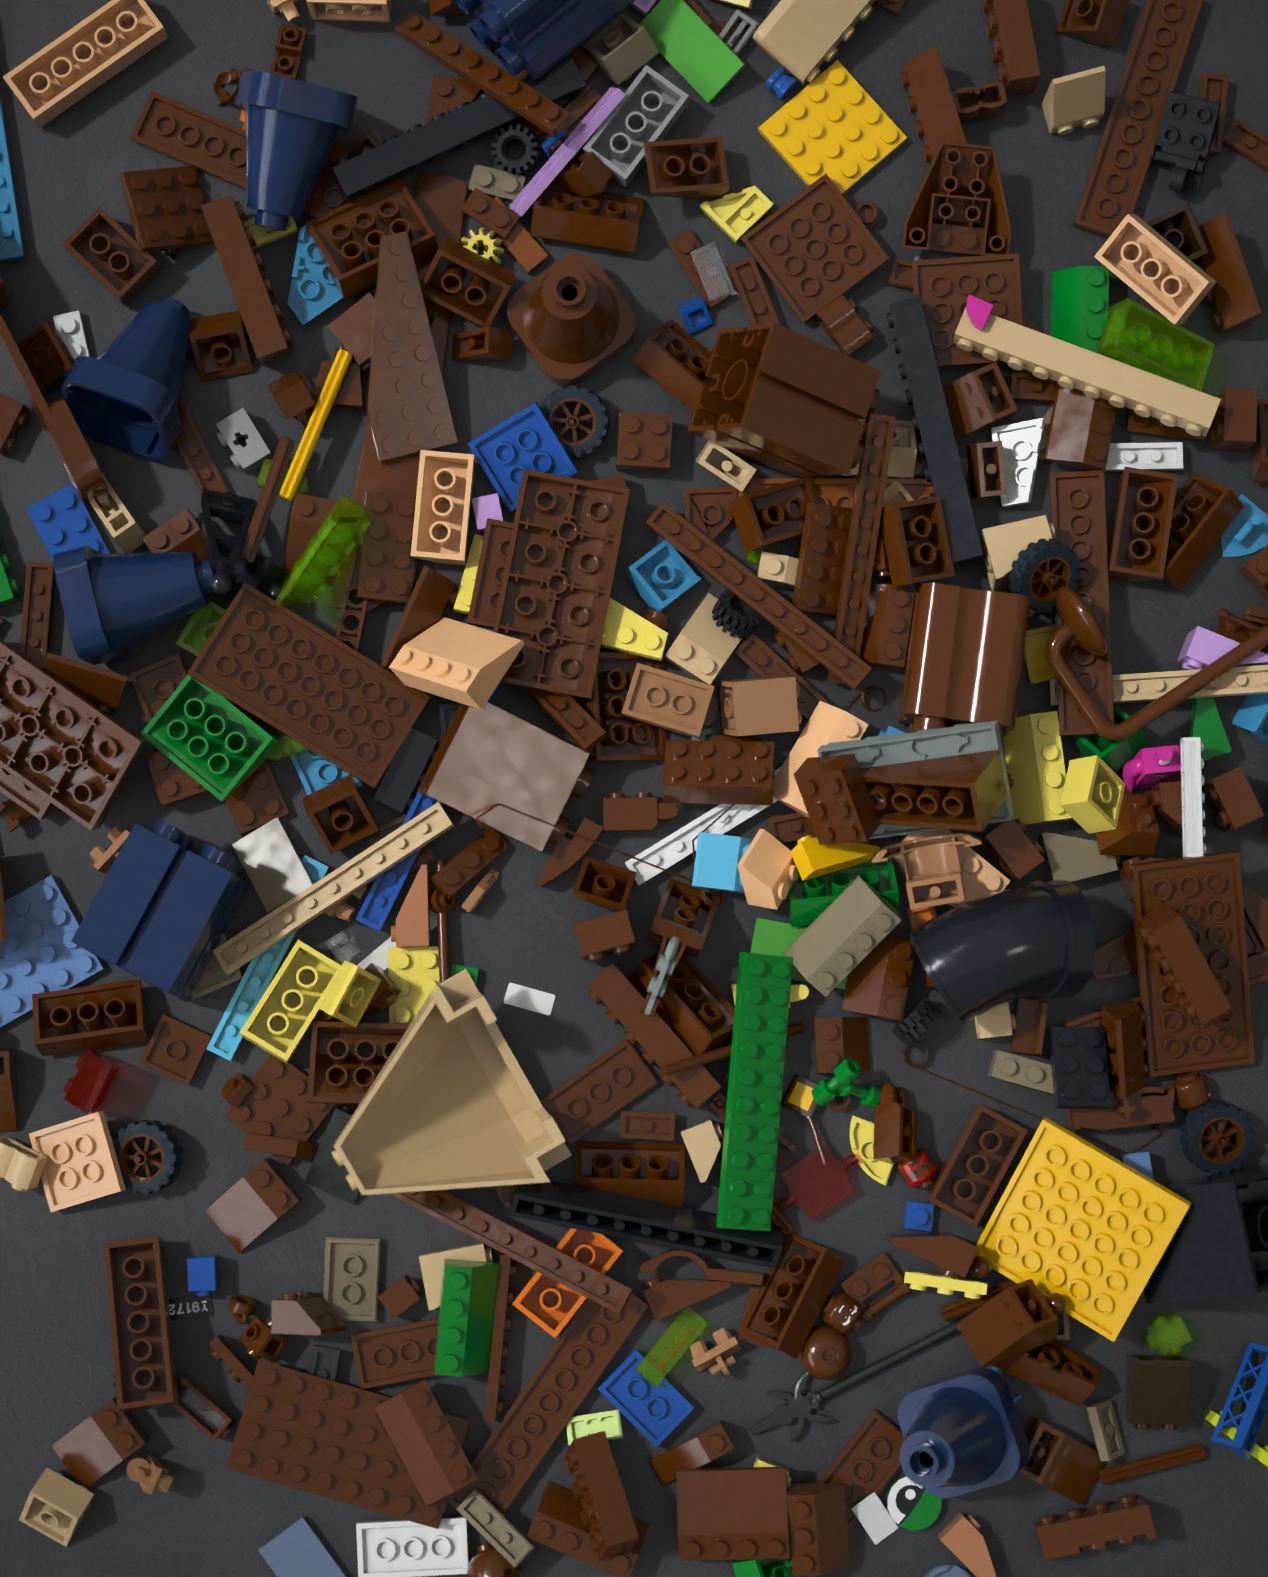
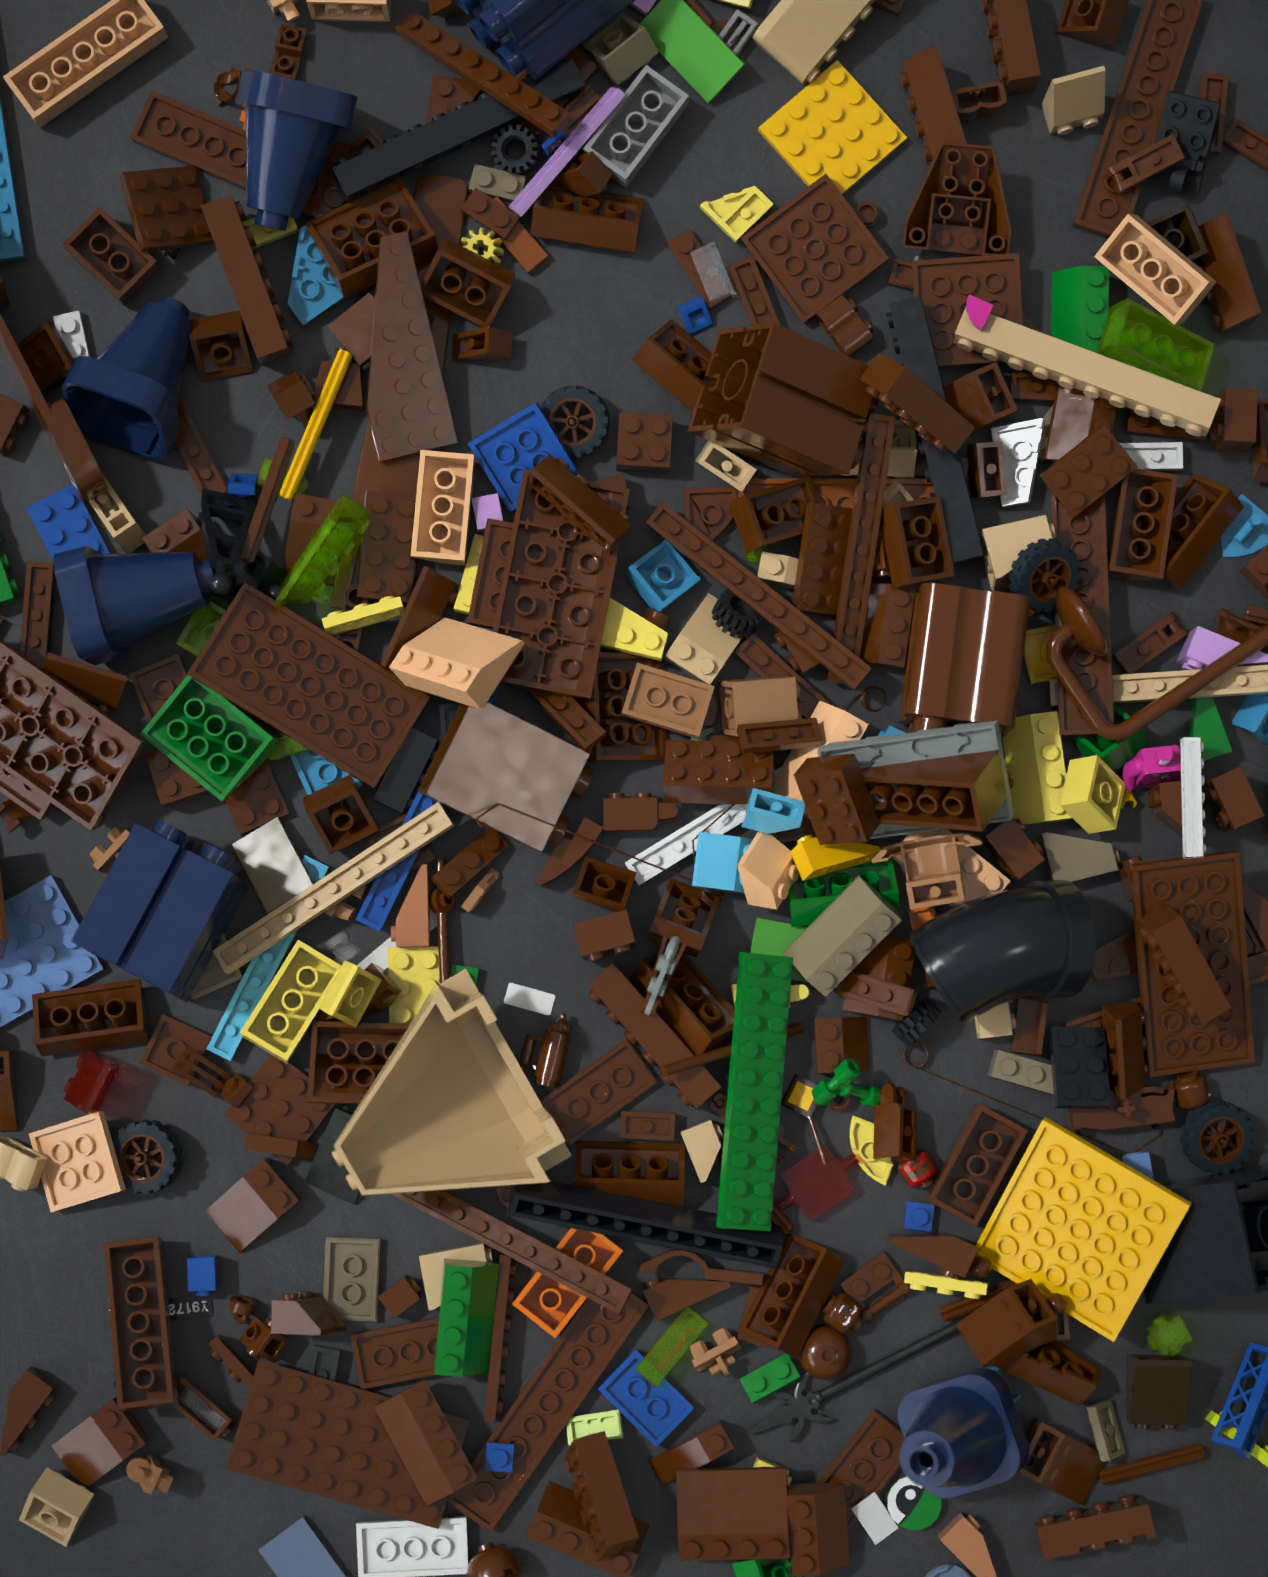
(24, 1403): none -> reddish brown slope
(218, 1083): none -> reddish brown tile
(239, 426): light grey brick -> none
(242, 484): none -> blue plate
(363, 615): none -> light yellow plate
(495, 1528): dark tan tile -> none
(499, 1456): none -> blue plate
(552, 1052): none -> reddish brown piece
(576, 335): reddish brown cone -> none
(579, 503): none -> reddish brown slope
(687, 168): reddish brown slope -> none
(770, 1378): none -> green plate
(772, 812): none -> medium azure slope
(779, 735): none -> reddish brown plate
(781, 83): blue wheel -> none
(878, 993): none -> reddish brown tile
(916, 404): none -> reddish brown brick
(1088, 470): none -> reddish brown plate
(1135, 829): reddish brown slope -> none
(1146, 163): none -> reddish brown plate
(1149, 644): none -> reddish brown plate

